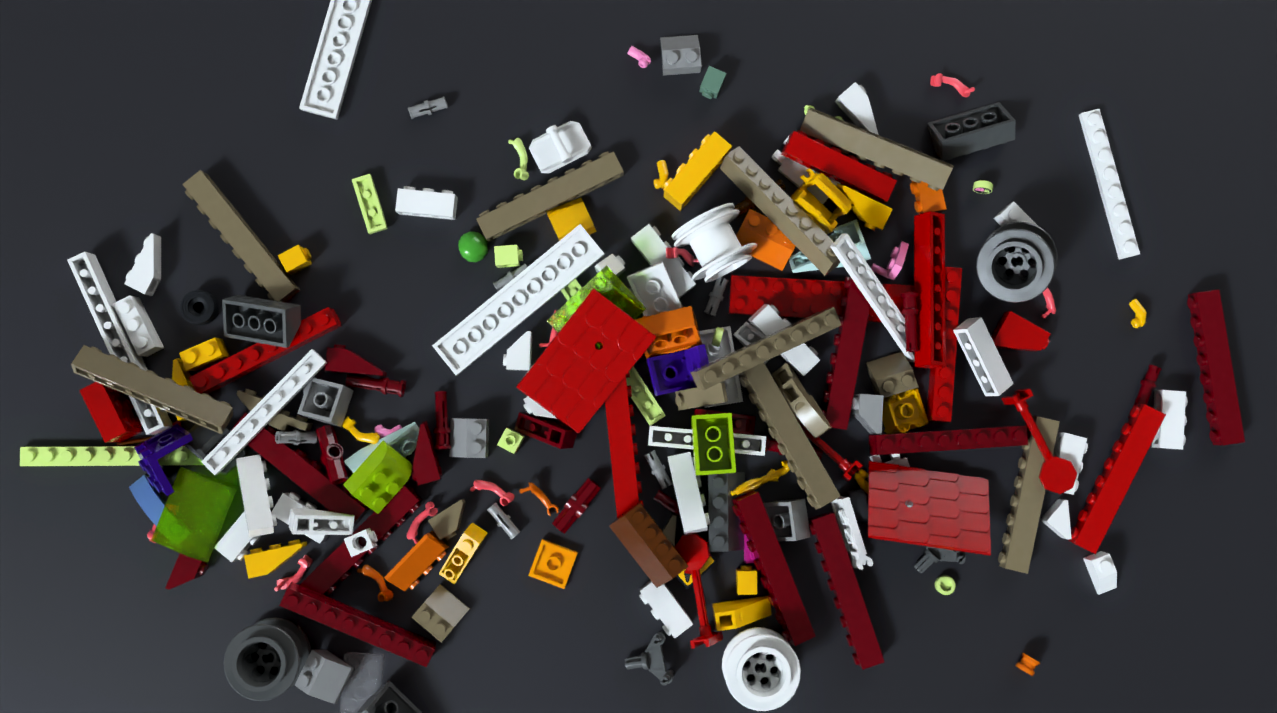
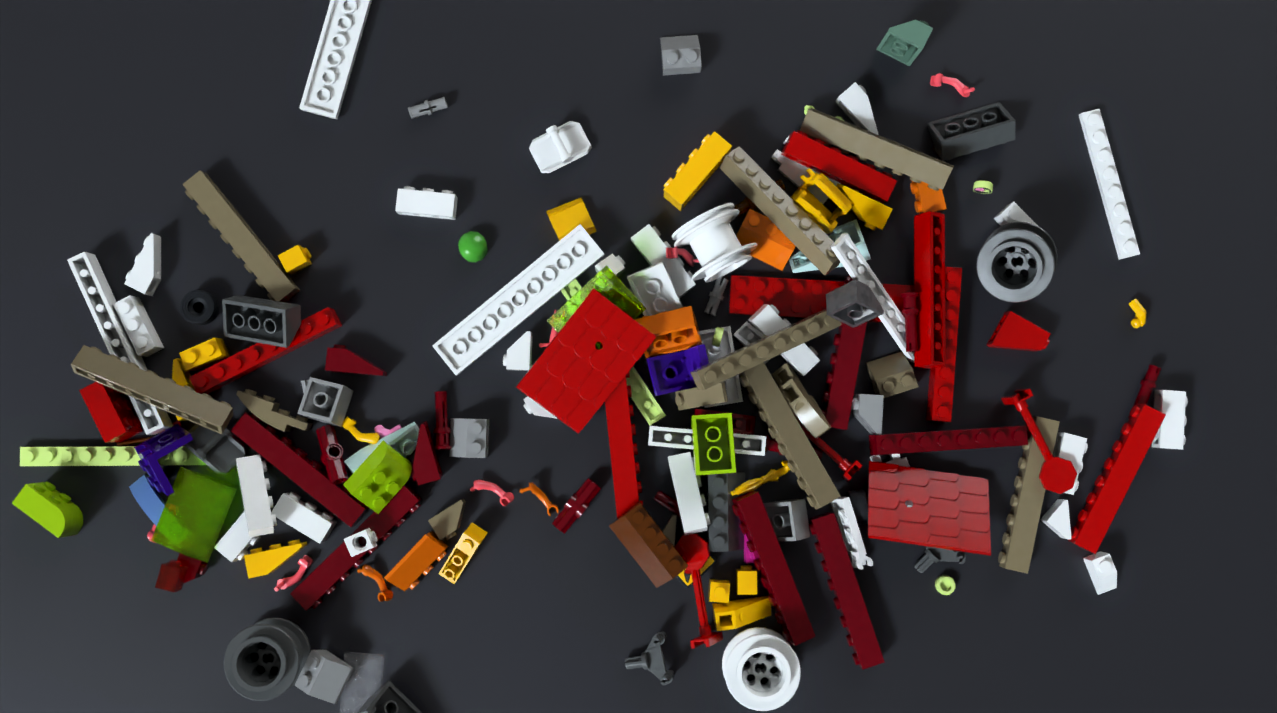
(50, 509): none -> lime brick
(171, 576): none -> clear red brick
(264, 412): white plate -> none
(295, 437): light grey pin -> none
(320, 522): white slope -> none
(358, 624): dark red brick -> none
(369, 204): yellowish green plate -> none
(384, 385): dark red pin -> none
(413, 530): coral piece -> none
(440, 613): dark tan slope -> none
(499, 284): light grey pin -> none
(507, 256): yellowish green brick -> none
(511, 440): yellowish green brick -> none
(512, 530): light grey pin -> none
(520, 173): yellowish green piece -> none
(545, 430): dark red slope -> none
(553, 563): light orange tile -> none
(555, 193): dark tan brick -> none
(644, 59): bright pink arm -> none
(658, 469): light grey pin -> none
(663, 174): yellow arm -> none
(666, 608): white brick -> none
(712, 82): sand green brick -> none
(719, 591): none -> yellow brick
(853, 304): none -> flat silver slope
(860, 478): yellow arm -> none
(895, 264): bright pink plate -> none
(903, 412): yellow slope -> none
(905, 41): none -> sand green slope
(983, 356): white brick -> none
(1027, 664): orange wheel -> none
(1050, 304): coral piece -> none
(1215, 368): dark red brick -> none

